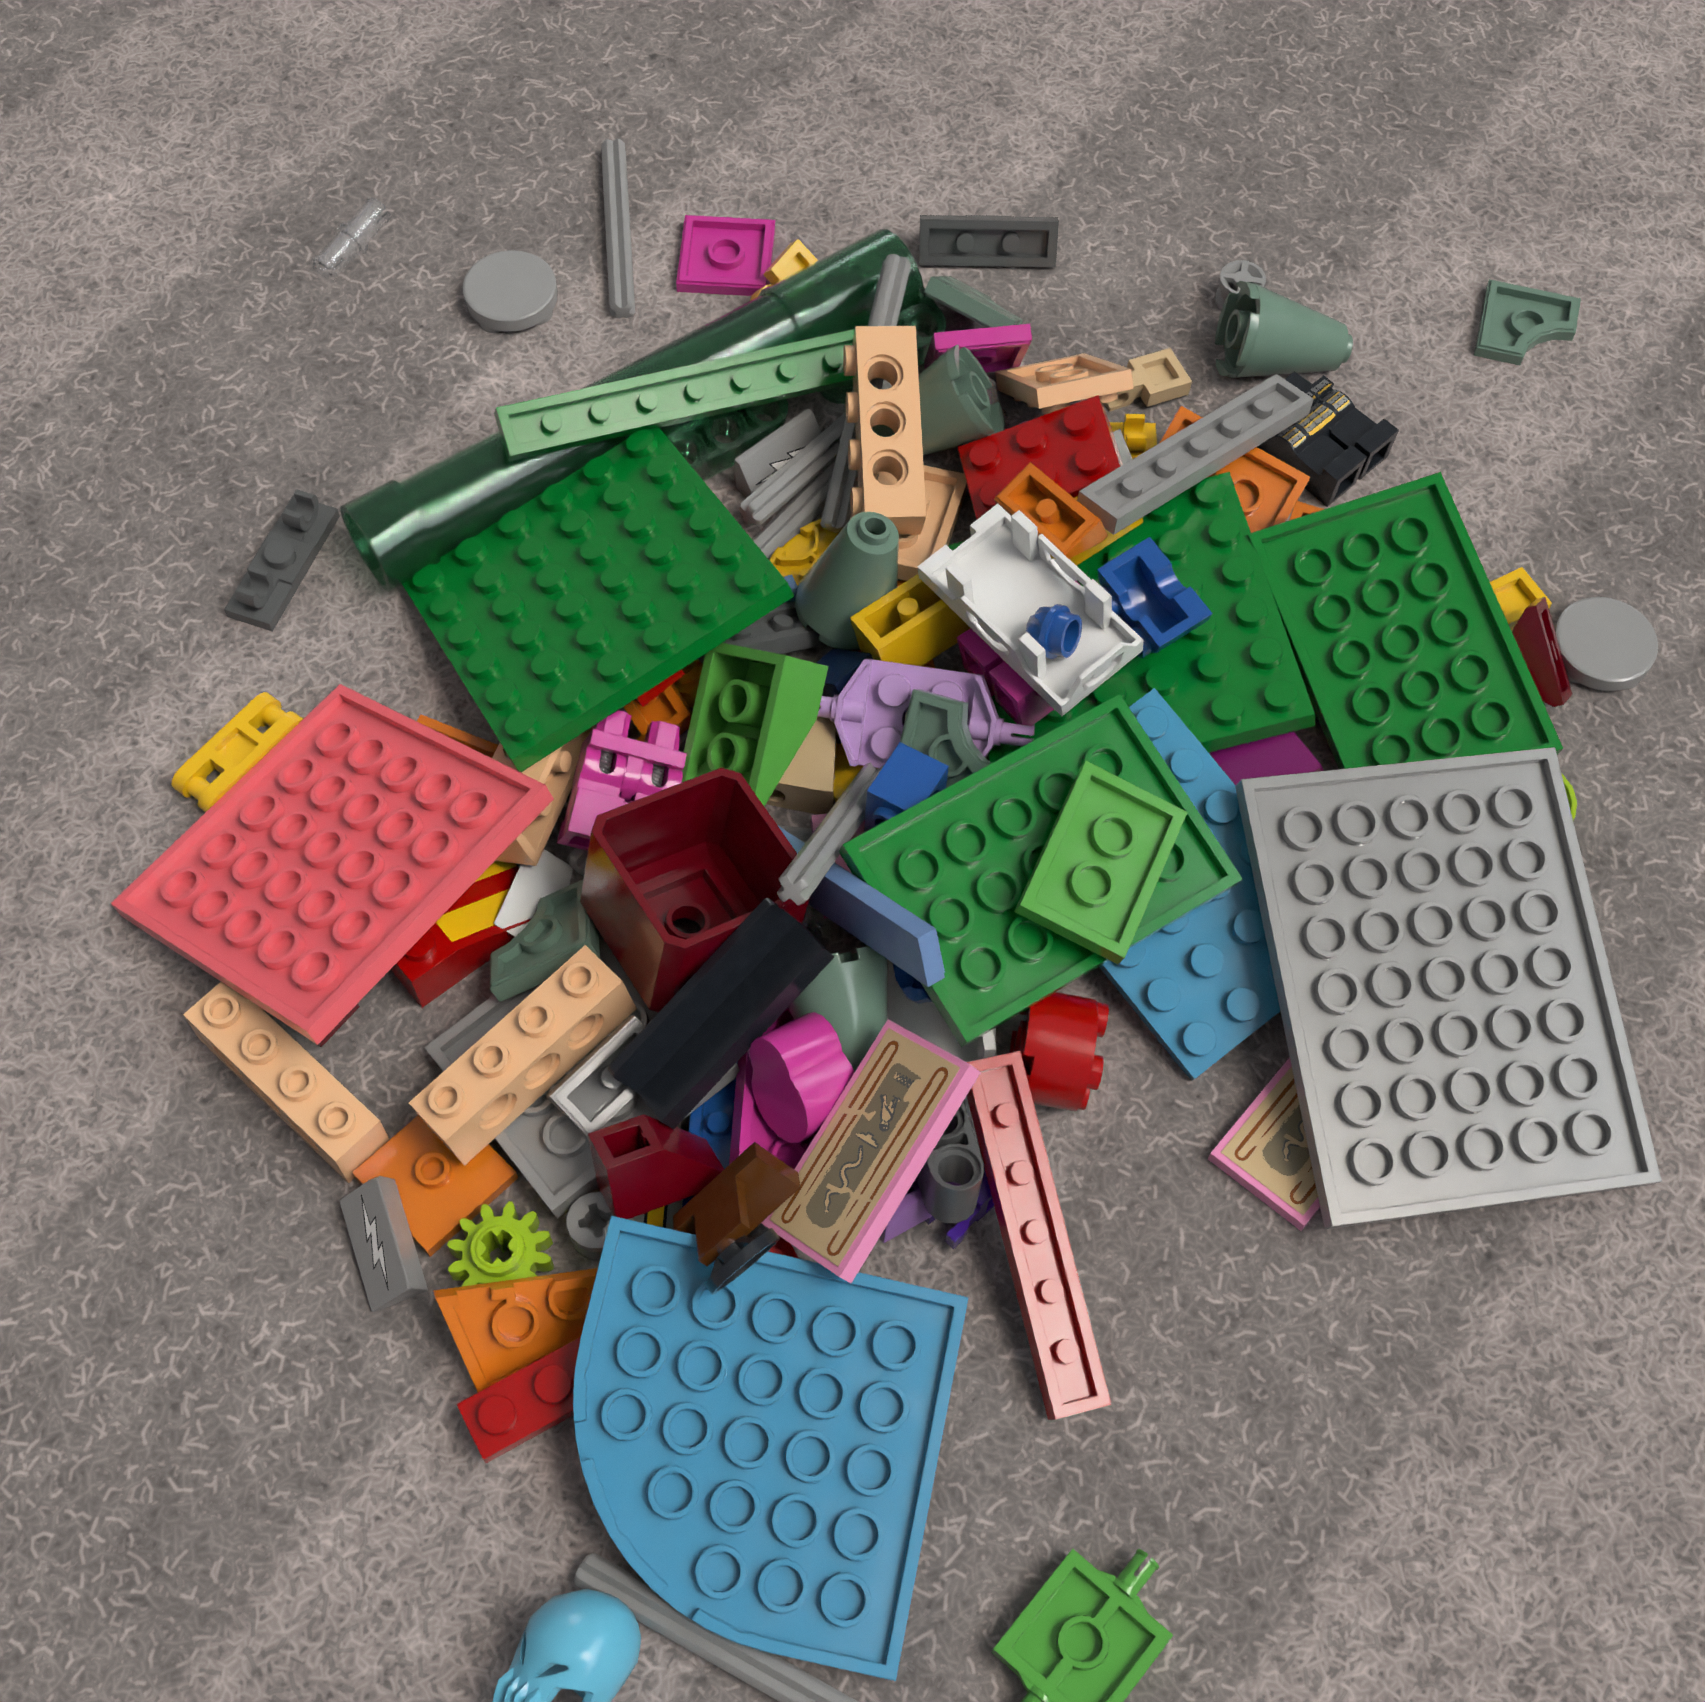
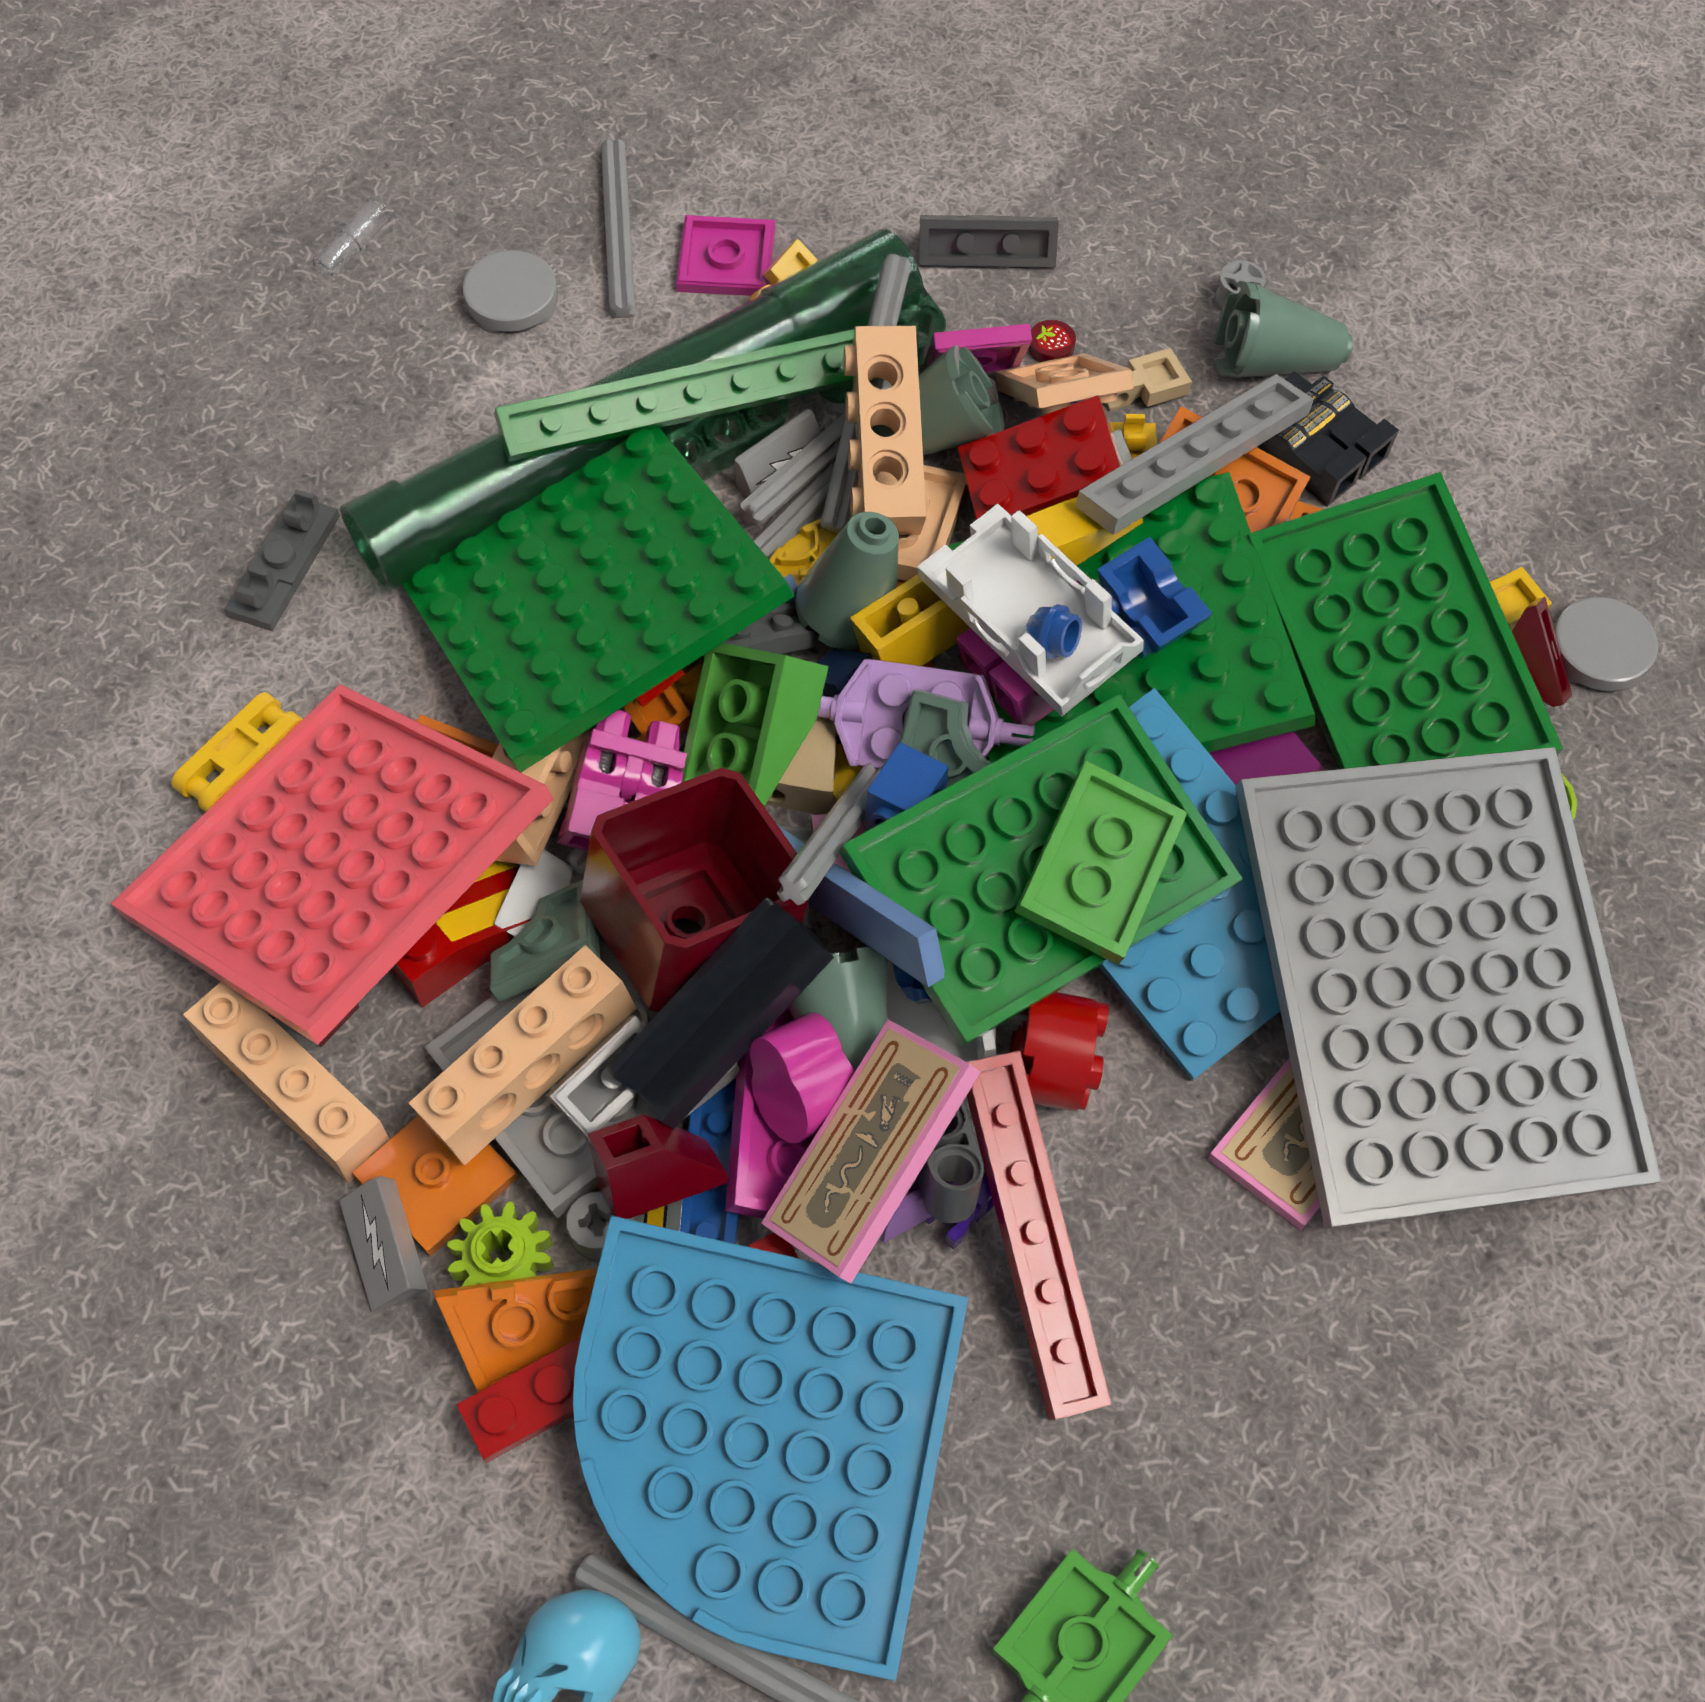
(732, 1209): reddish brown piece -> none
(969, 302): sand green tile -> none
(1052, 340): none -> dark red tile
(1053, 511): orange slope -> none
(1520, 318): sand green tile -> none

